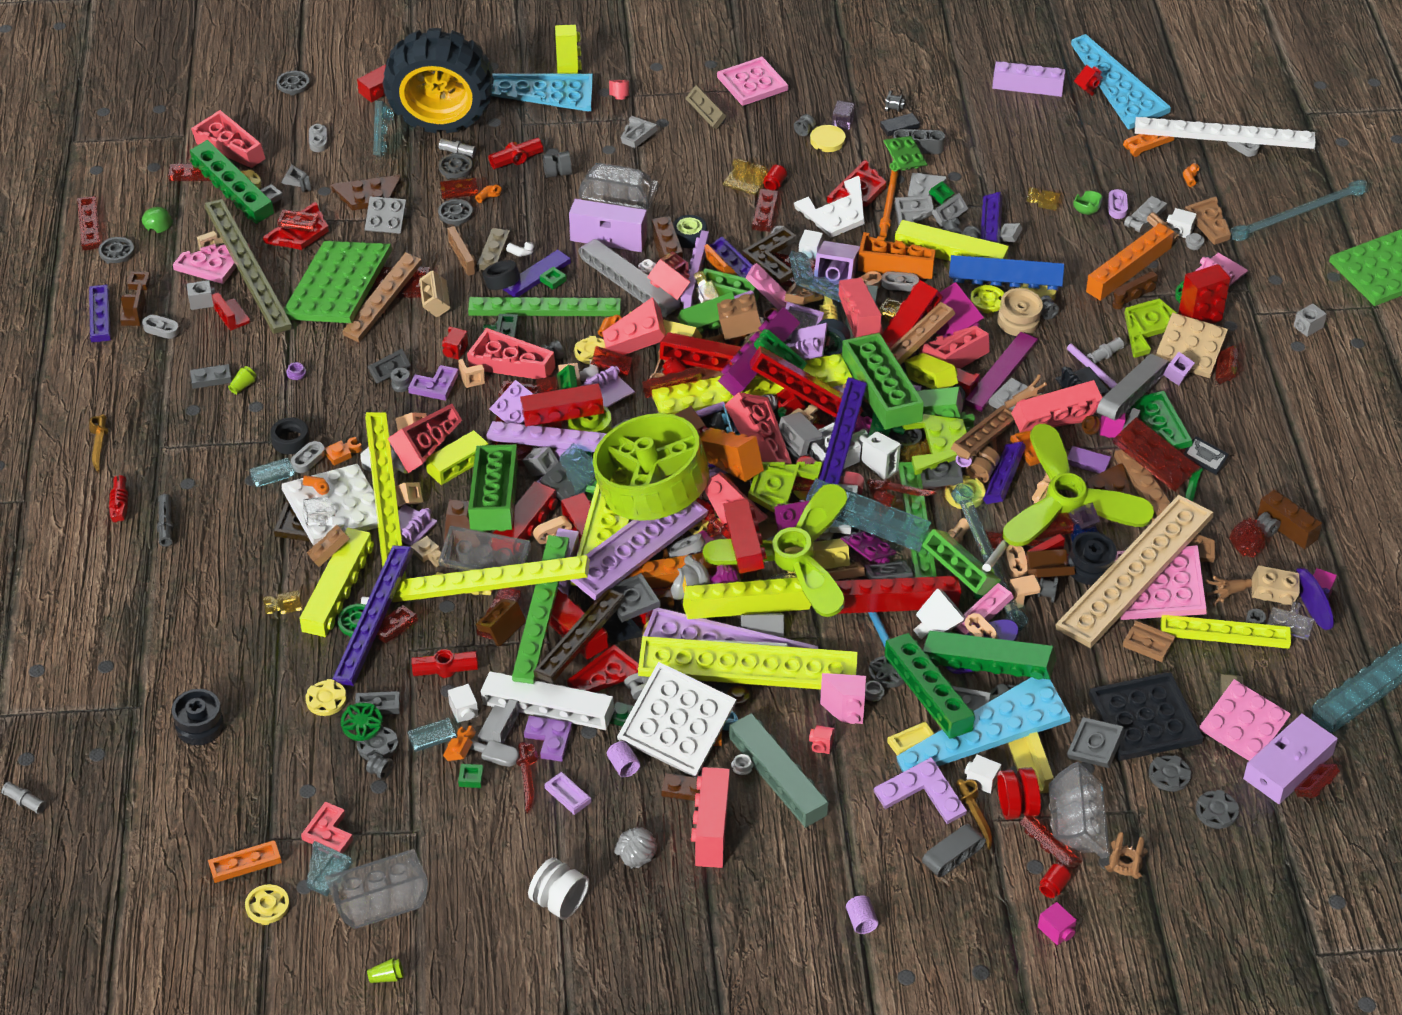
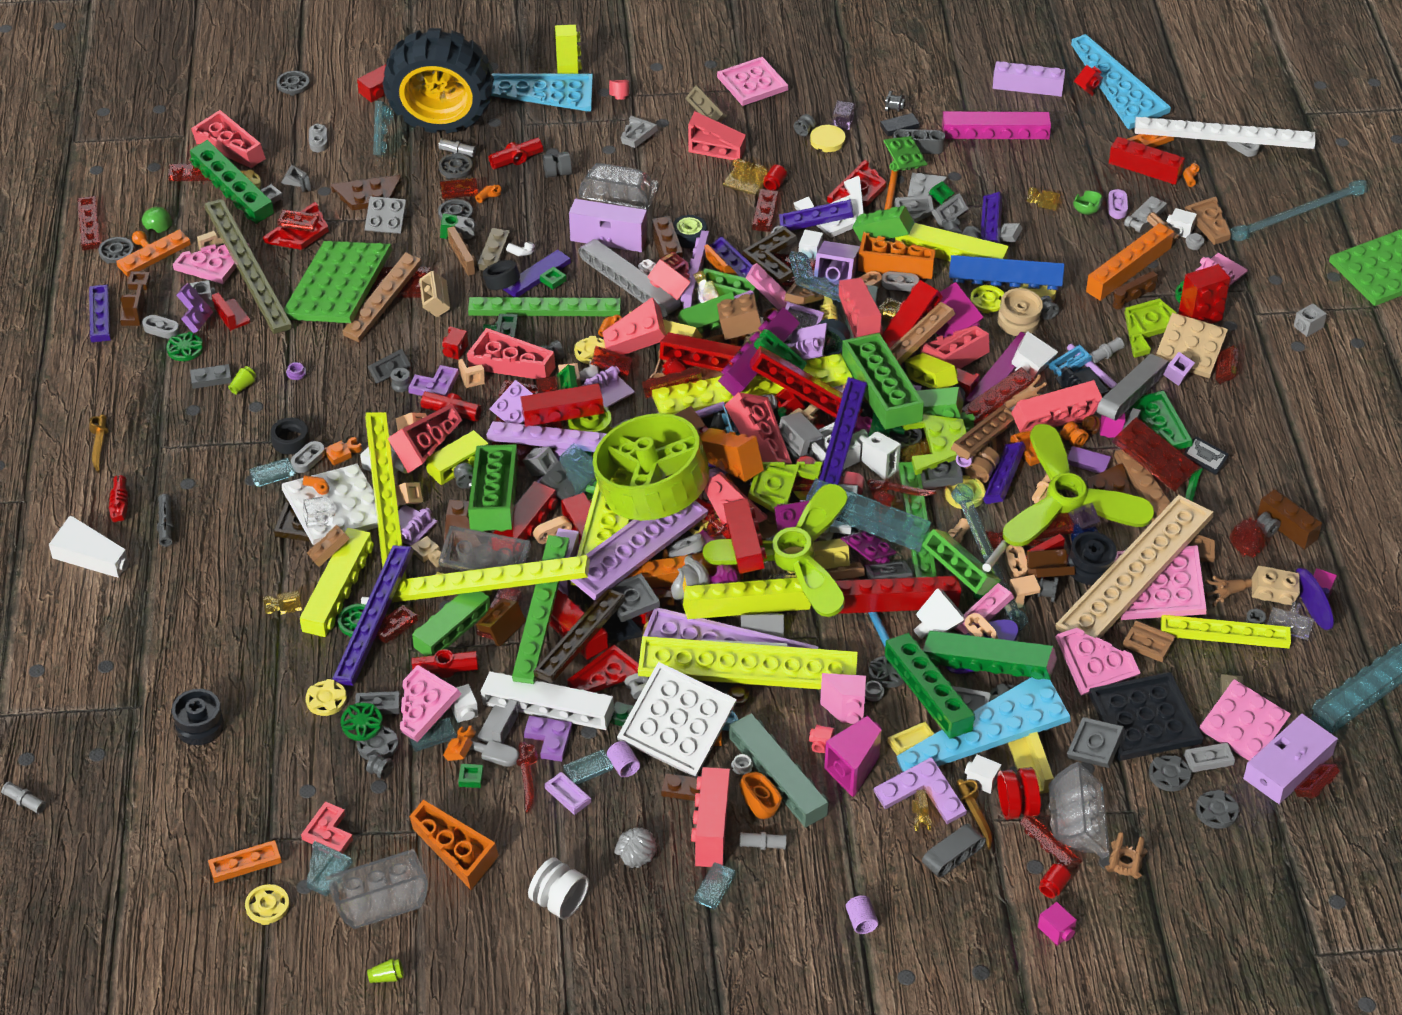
(88, 549): none -> white slope
(152, 252): none -> orange plate
(184, 346): none -> green wheel
(198, 309): none -> medium lavender plate
(424, 701): none -> bright pink plate
(450, 622): none -> bright green brick
(458, 845): none -> orange wedge
(463, 225): none -> leg
(463, 475): none -> dark grey wheel
(465, 409): none -> red piece
(588, 767): none -> clear light blue tile
(714, 138): none -> coral wedge
(714, 885): none -> clear light blue tile
(760, 795): none -> orange piece
(762, 840): none -> light grey pin
(817, 215): none -> dark purple tile
(853, 754): none -> dark pink slope
(885, 223): none -> bright green brick
(921, 807): none -> clear yellow plate
(996, 125): none -> dark pink brick
(998, 394): none -> clear red plate
(1033, 355): none -> white torso
(1074, 363): none -> dark azure tile
(1075, 435): none -> orange wheel
(1095, 660): none -> bright pink plate
(1146, 160): none -> red brick
(1209, 757): none -> light grey plate

